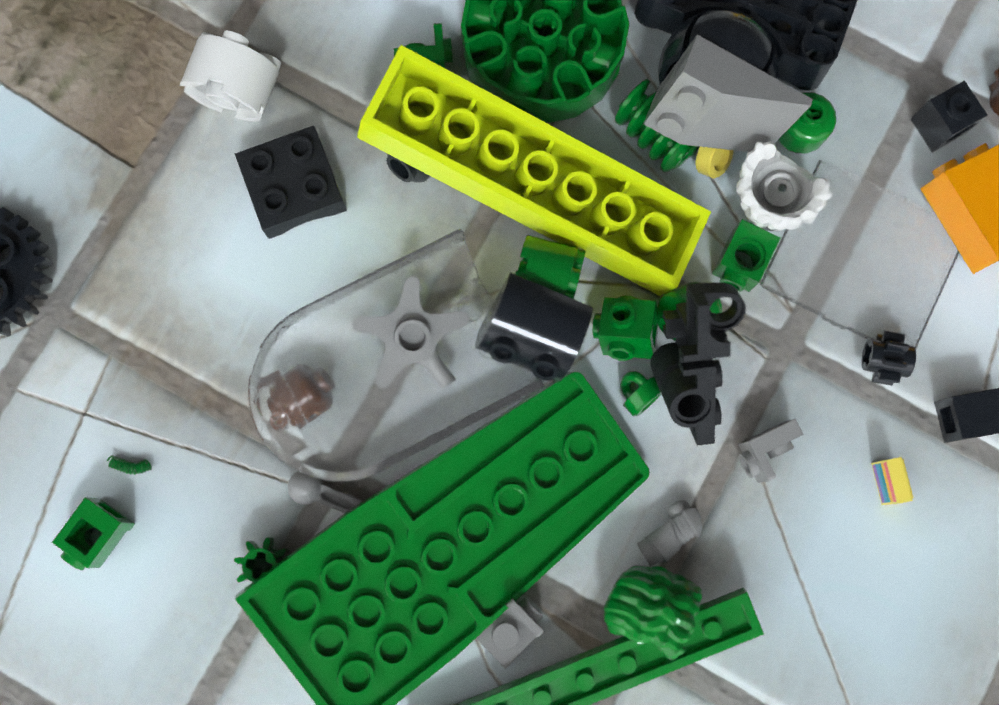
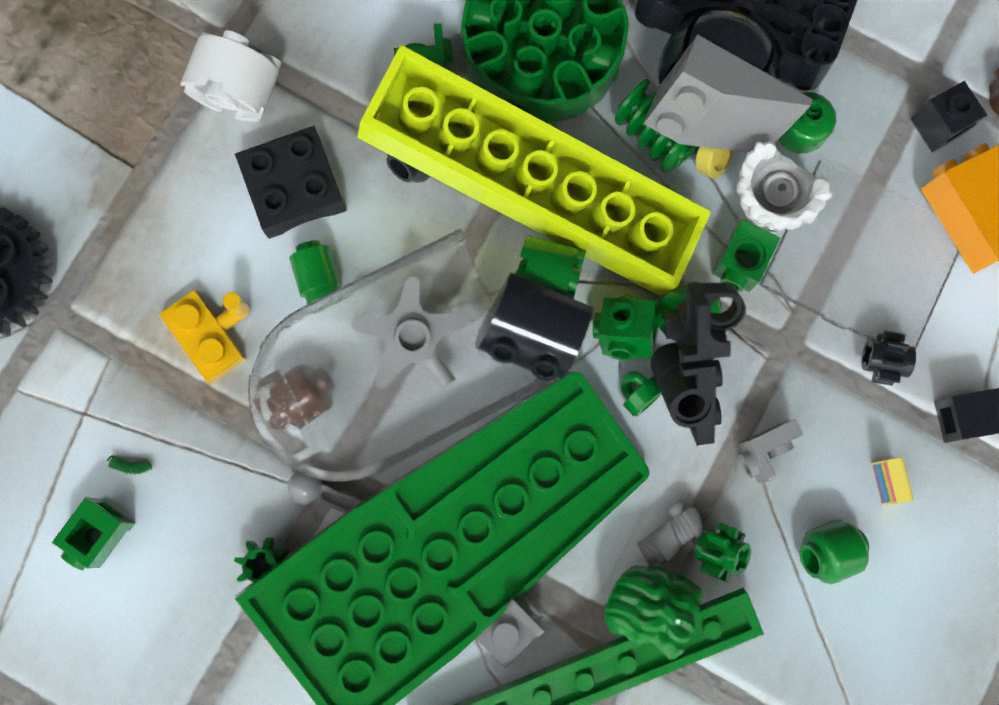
(205, 335): none -> yellow plate
(314, 270): none -> green brick
(723, 552): none -> green gear
(834, 551): none -> green head

